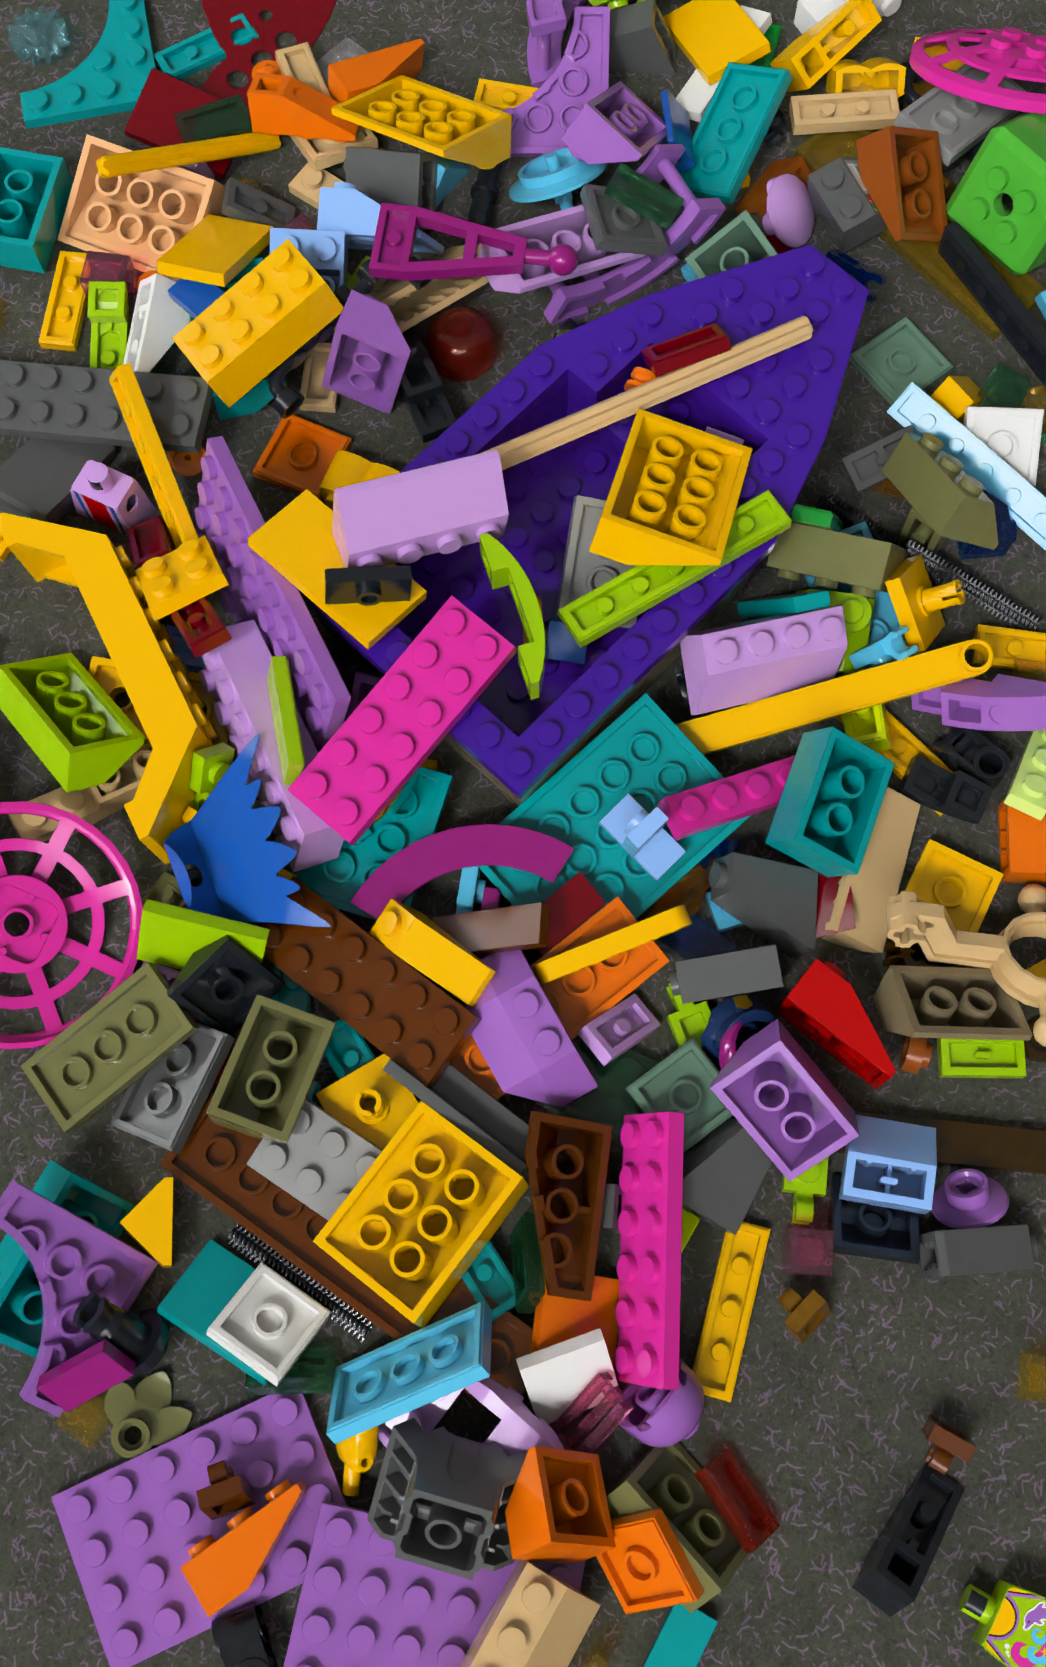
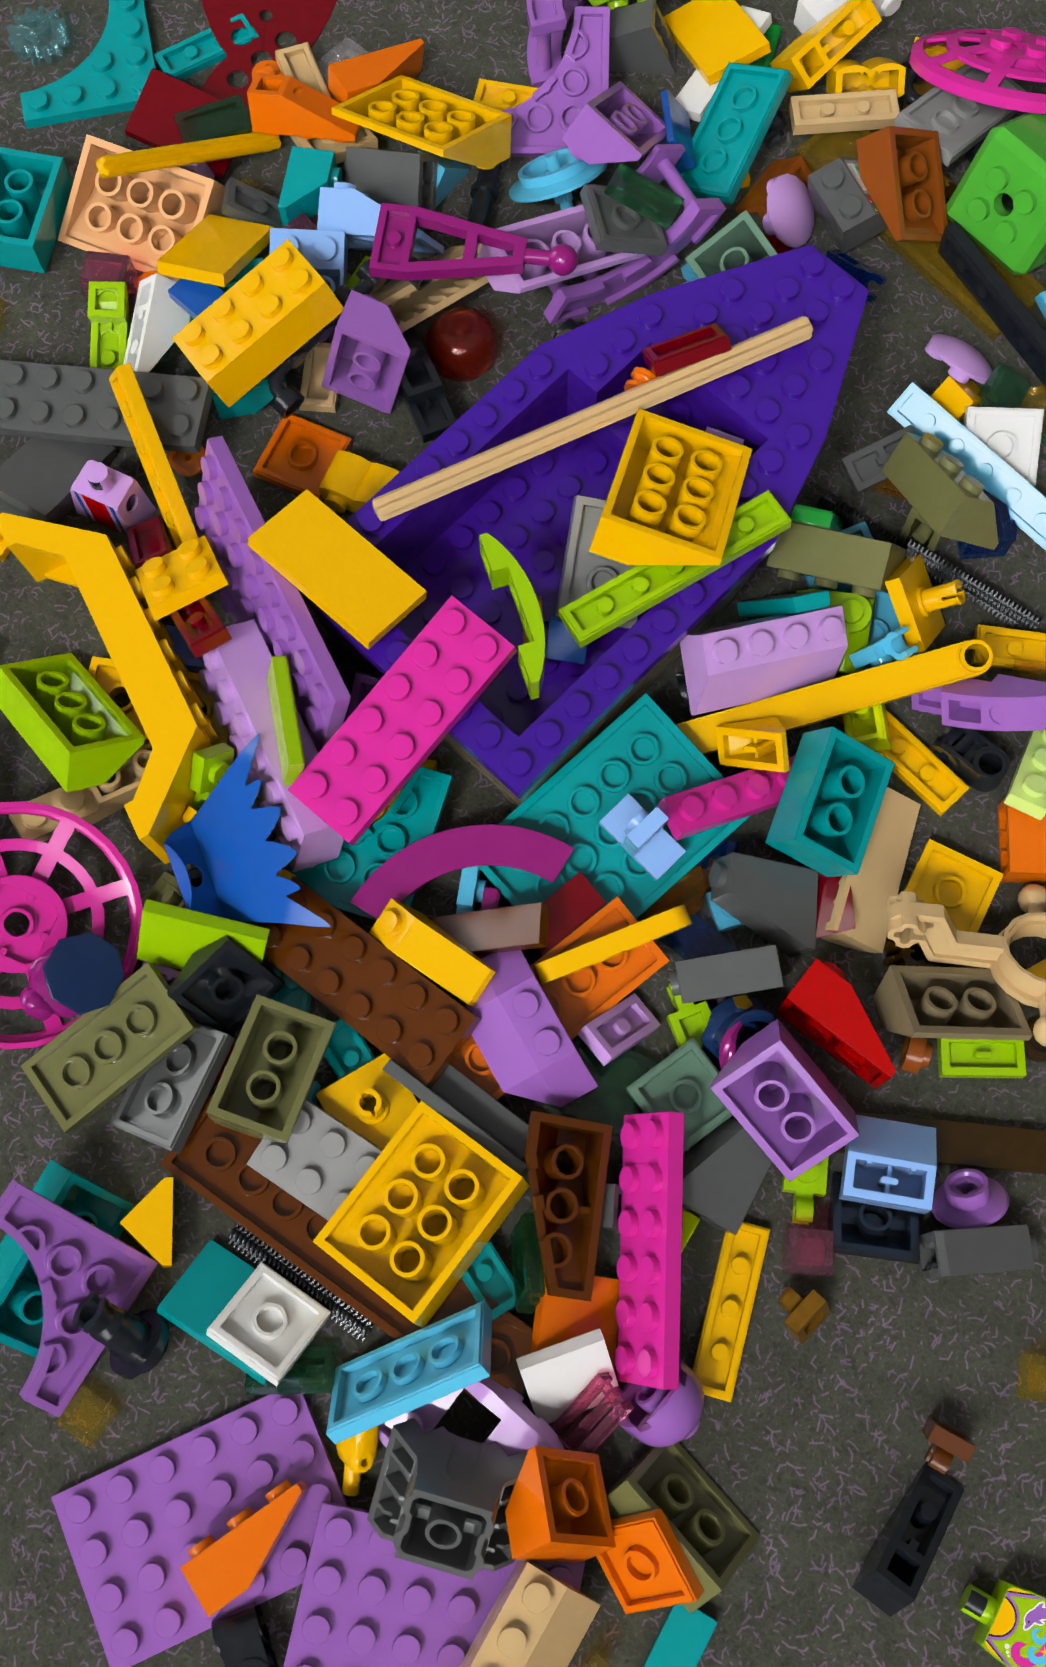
(65, 304): yellow tile -> none
(73, 978): none -> dark blue piece
(86, 1375): magenta tile -> none
(147, 1409): olive plate -> none
(225, 1493): reddish brown tile -> none
(305, 174): none -> teal slope
(367, 585): black plate -> none
(420, 511): lavender slope -> none
(737, 1500): clear red tile -> none
(753, 744): none -> yellow slope
(900, 358): sand green tile -> none
(944, 791): black slope -> none
(962, 358): none -> lavender dish

